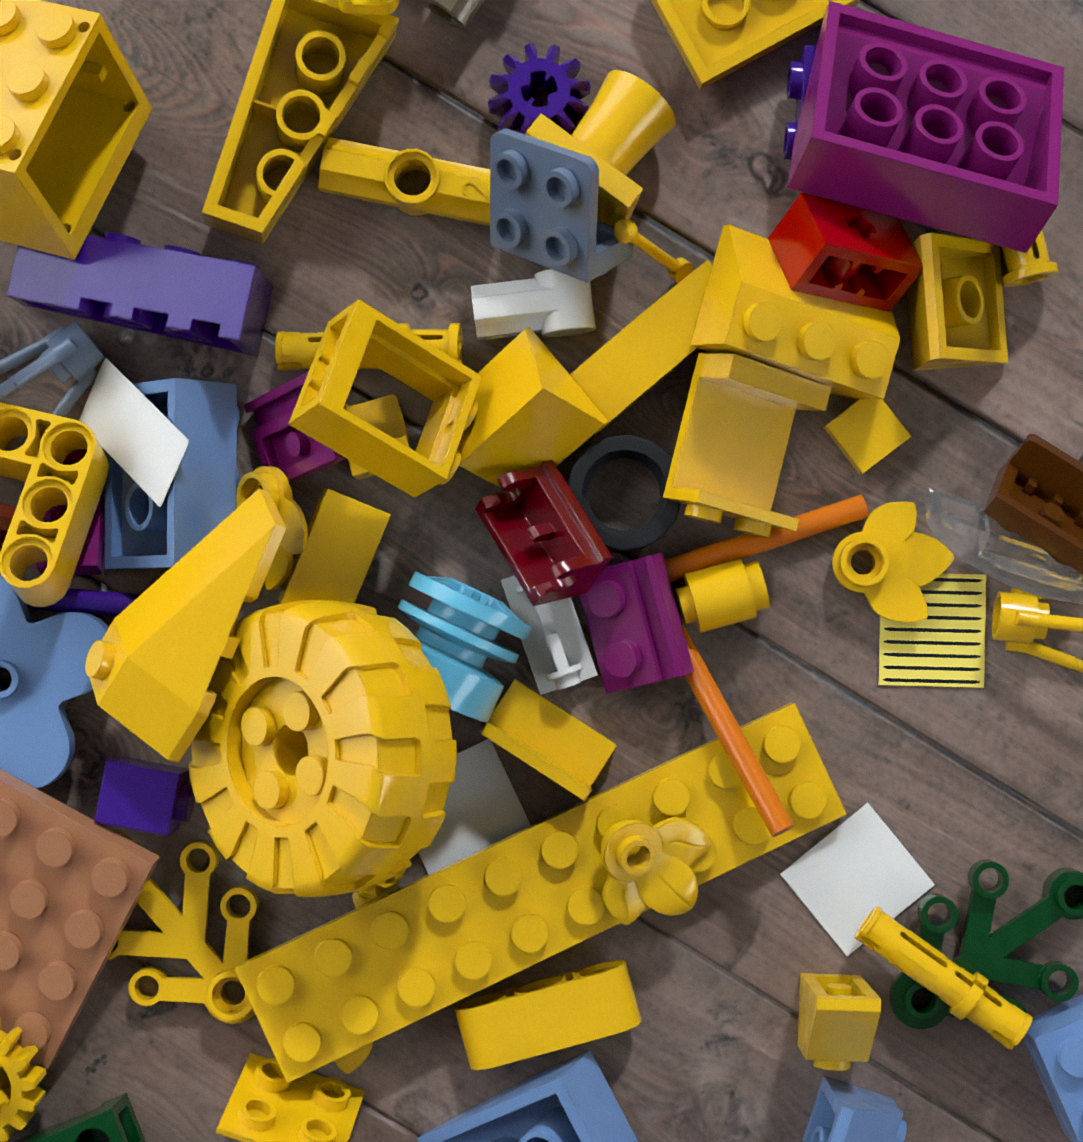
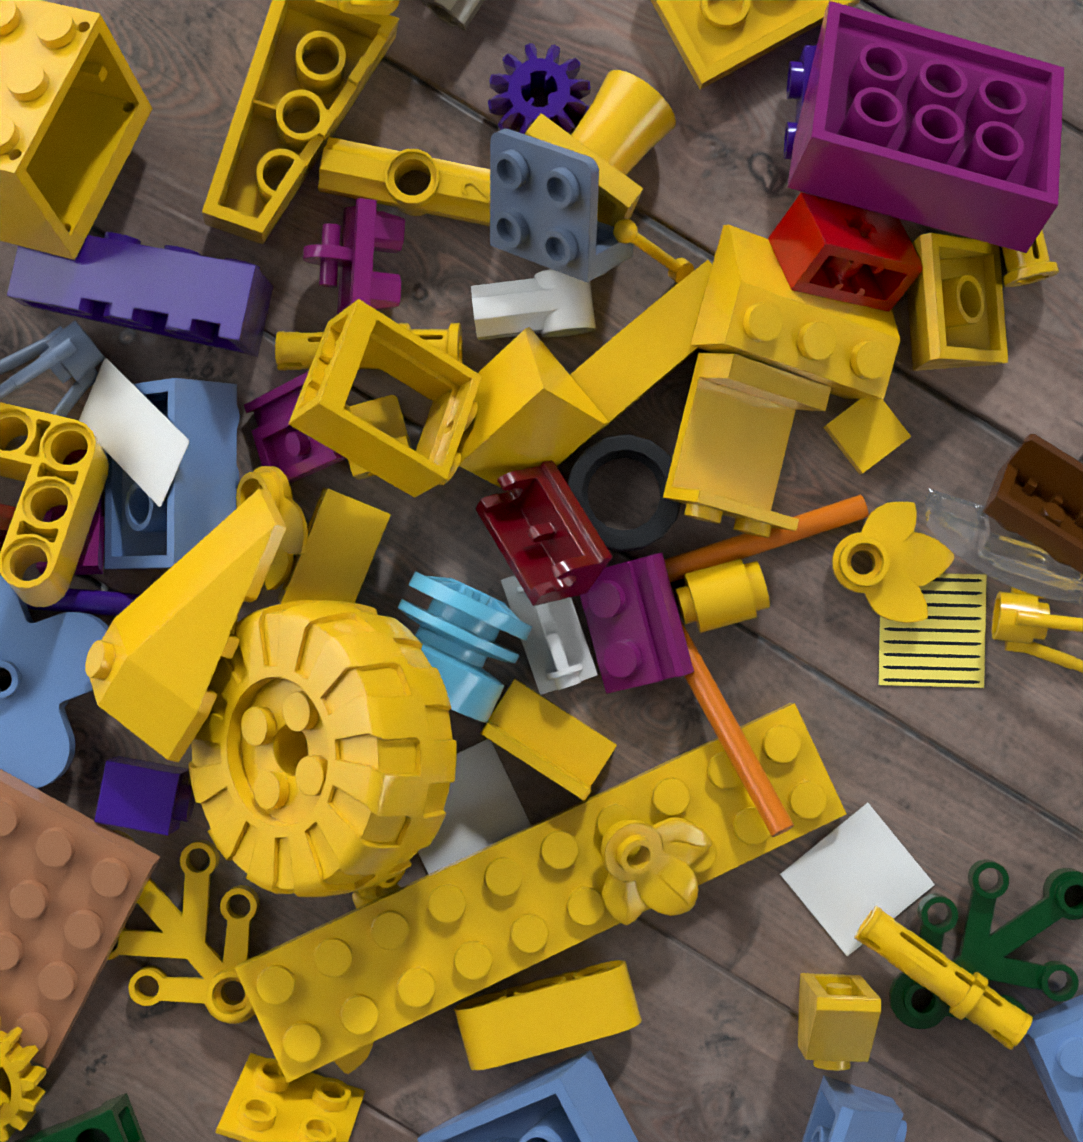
(362, 234): none -> magenta hips

